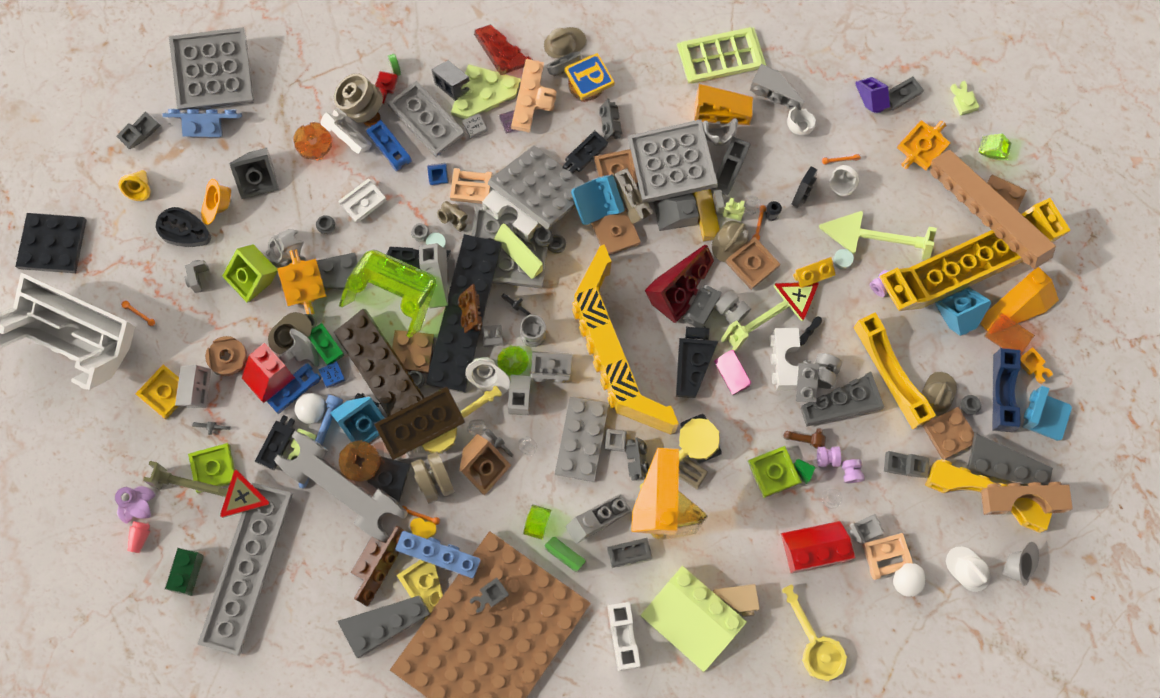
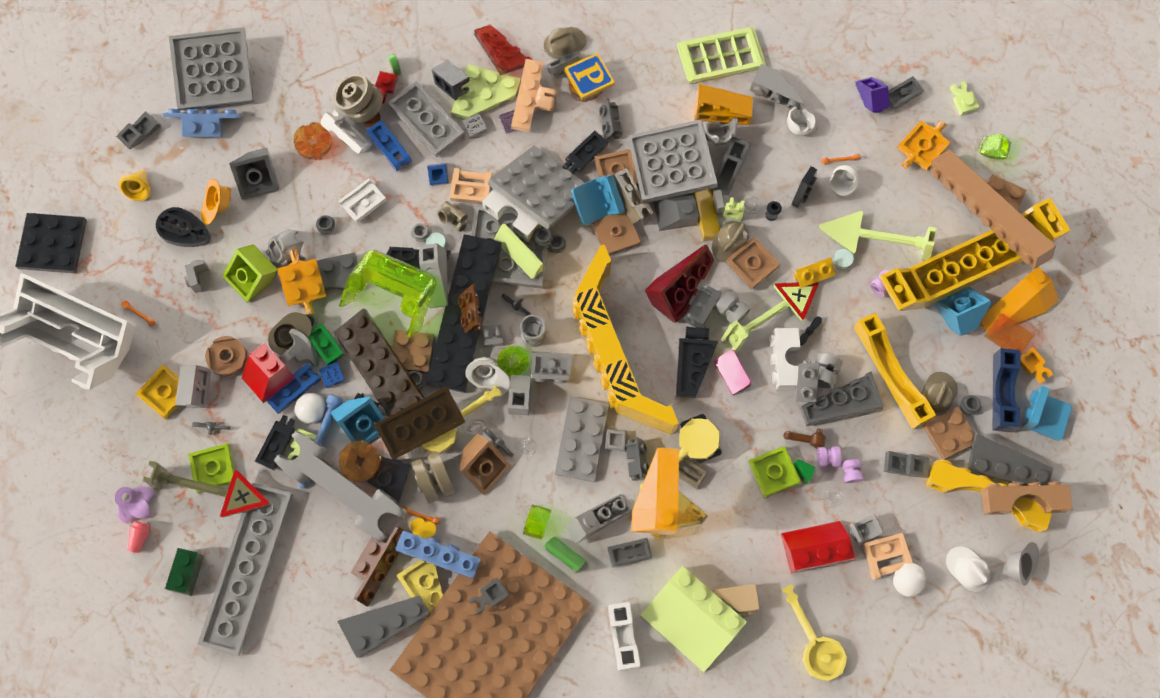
(762, 210): orange hinge -> none

